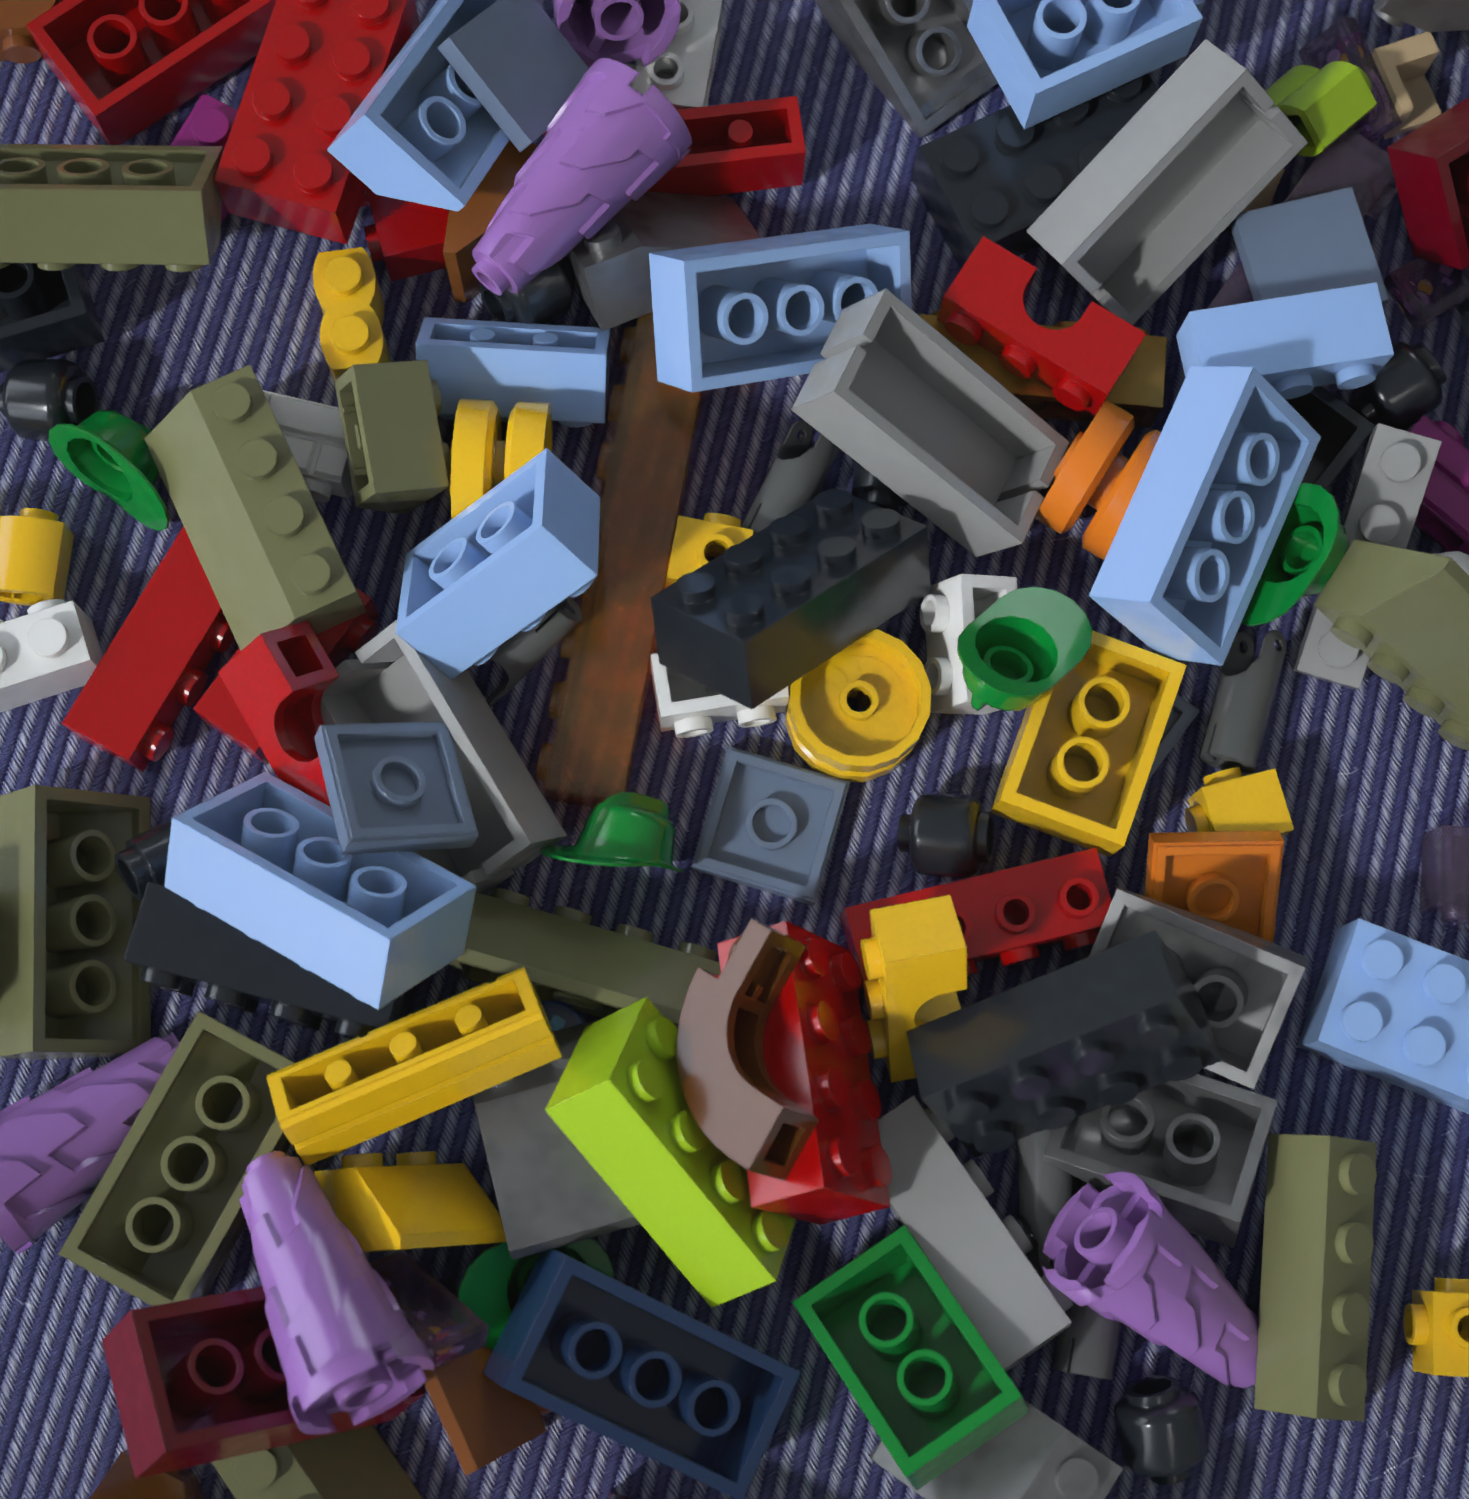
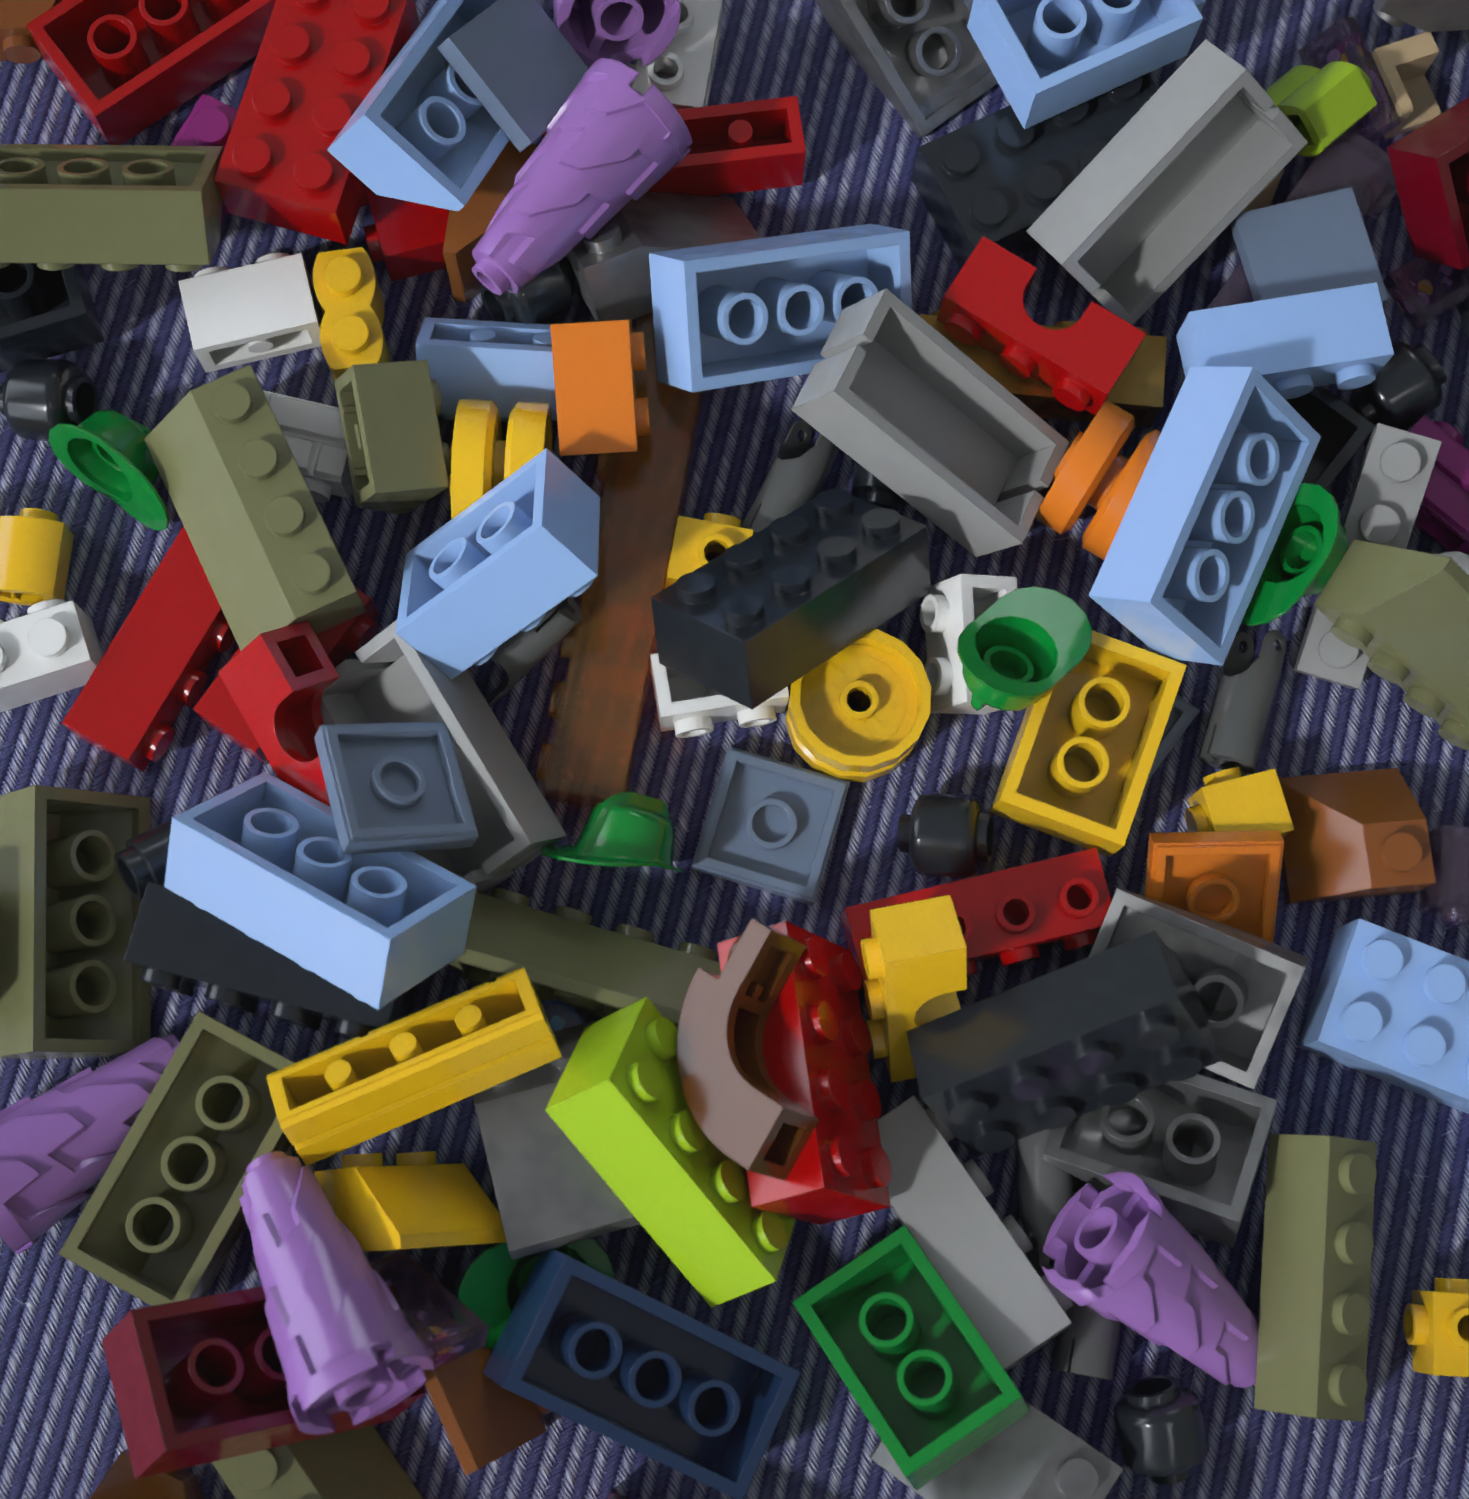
(251, 311): none -> white brick
(598, 387): none -> orange brick
(1354, 837): none -> dark orange slope

